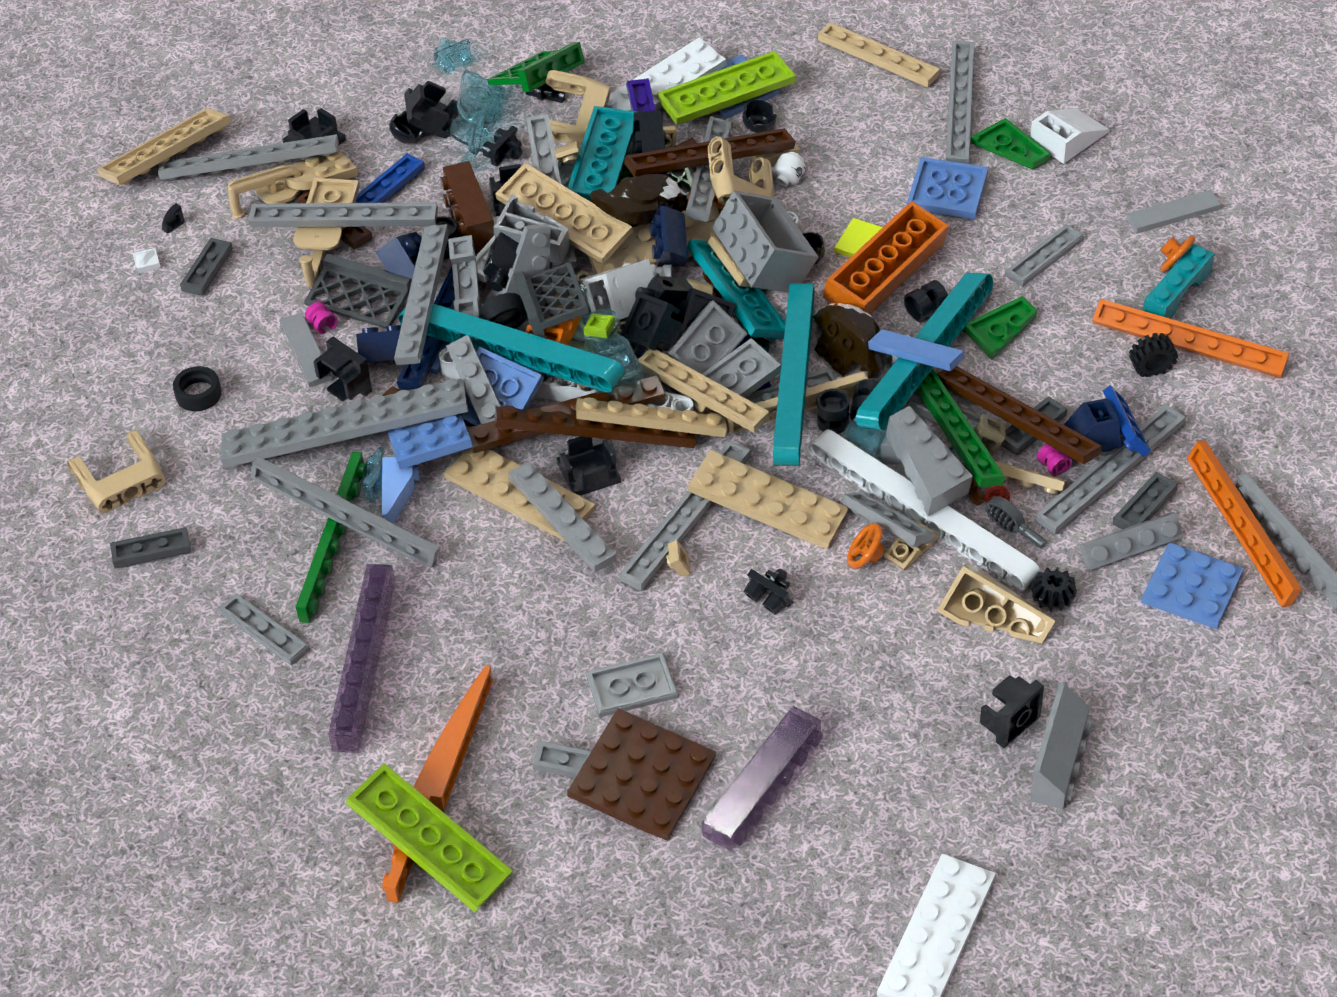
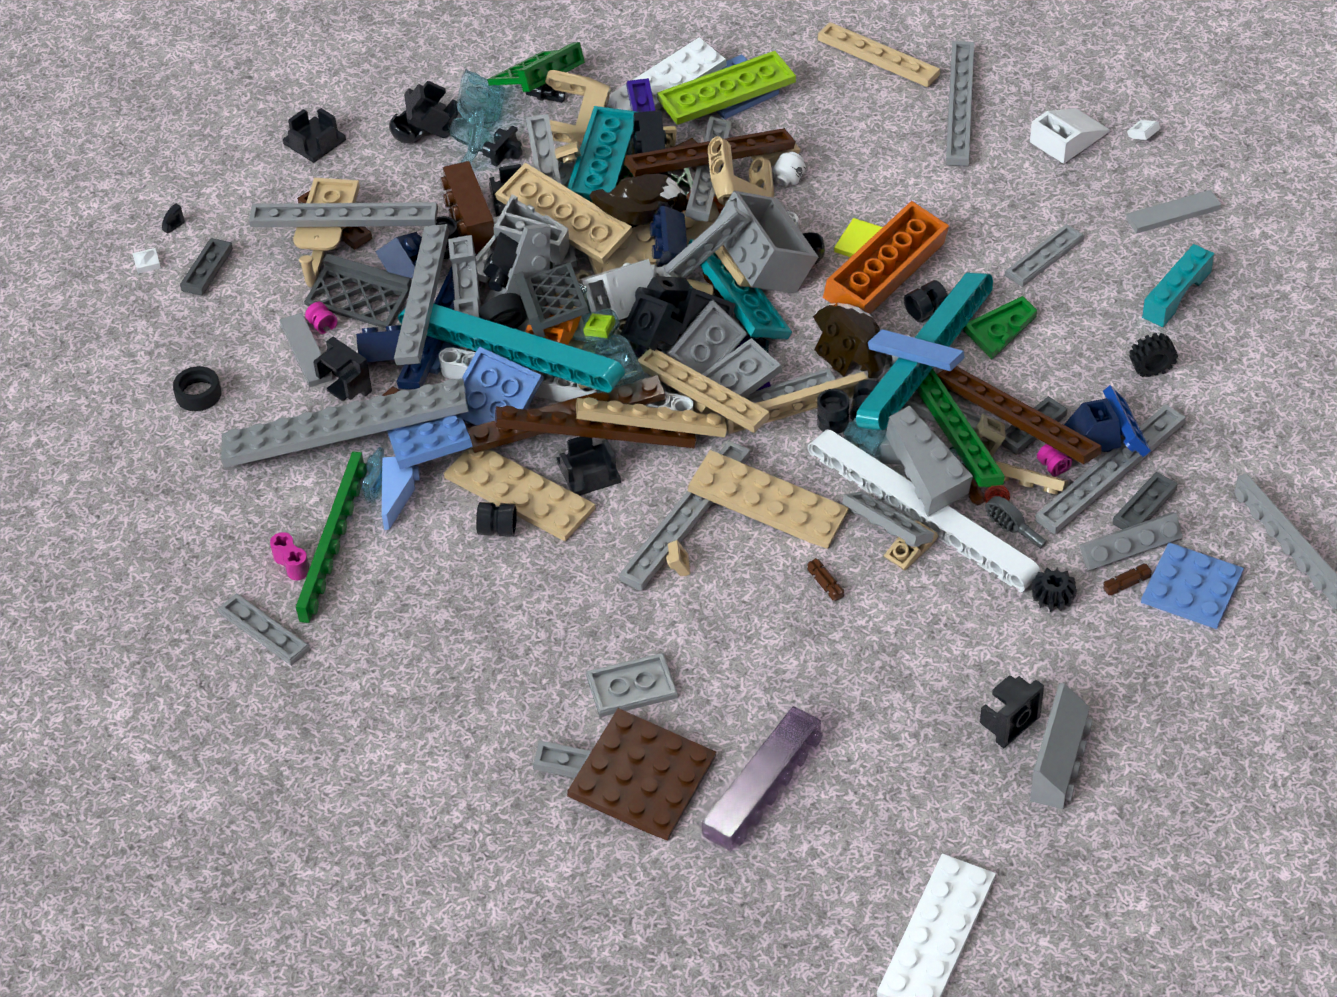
(123, 485): tan connector -> none
(150, 547): dark grey plate -> none
(161, 147): tan plate -> none
(255, 156): light grey plate -> none
(289, 556): none -> dark pink axle
(298, 176): tan plate -> none
(344, 512): light grey plate -> none
(362, 659): clear purple brick -> none
(391, 180): blue plate -> none
(429, 837): lime plate -> none
(442, 769): orange slope -> none
(451, 51): clear light blue hips -> none
(475, 378): light grey plate -> none
(496, 519): none -> black wheel
(562, 517): light grey plate -> none
(707, 243): none -> light grey tile
(759, 113): black hair -> none
(777, 596): black hips -> none
(793, 375): teal beam -> none
(825, 579): none -> reddish brown axle
(869, 548): orange piece -> none
(948, 187): medium blue plate -> none
(988, 603): tan wedge -> none
(1011, 143): green wing -> none
(1127, 579): none -> reddish brown axle
(1143, 129): none -> white tile
(1174, 251): orange piece -> none
(1192, 338): orange plate -> none
(1244, 524): orange plate -> none

